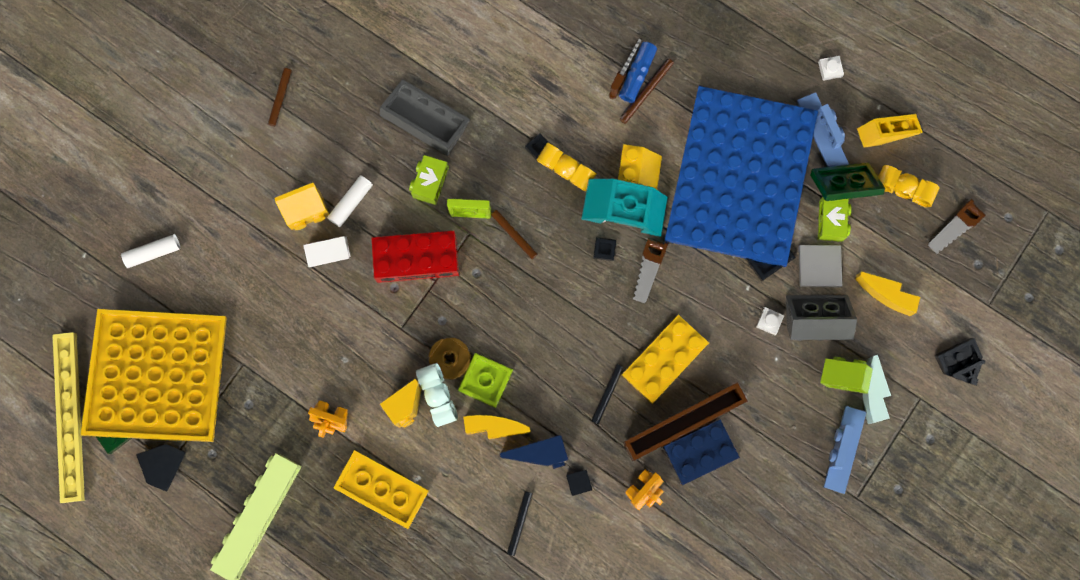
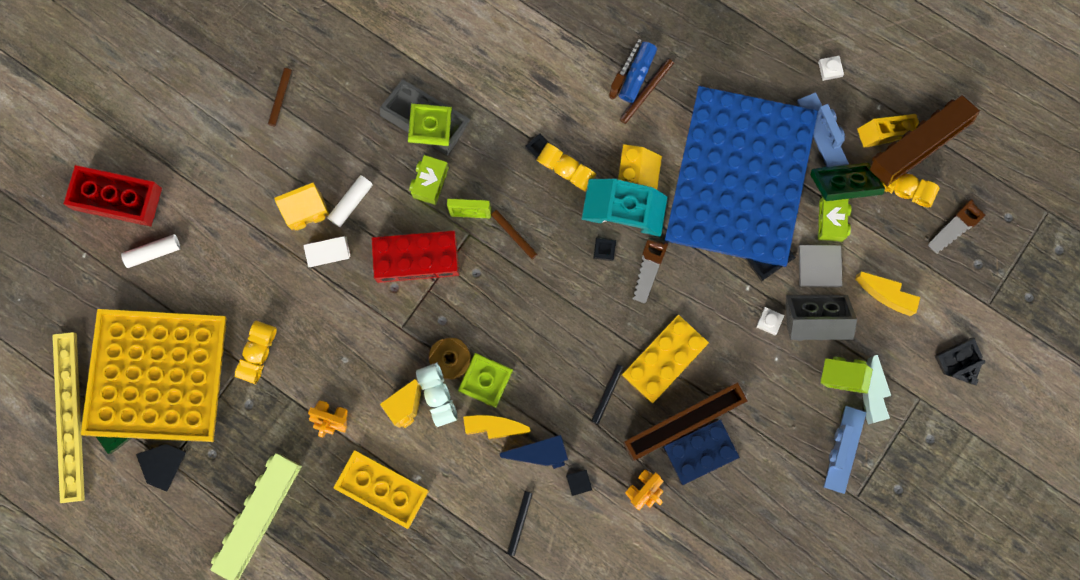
(113, 195): none -> red brick
(255, 352): none -> yellow piece
(429, 124): none -> lime tile
(924, 140): none -> reddish brown brick

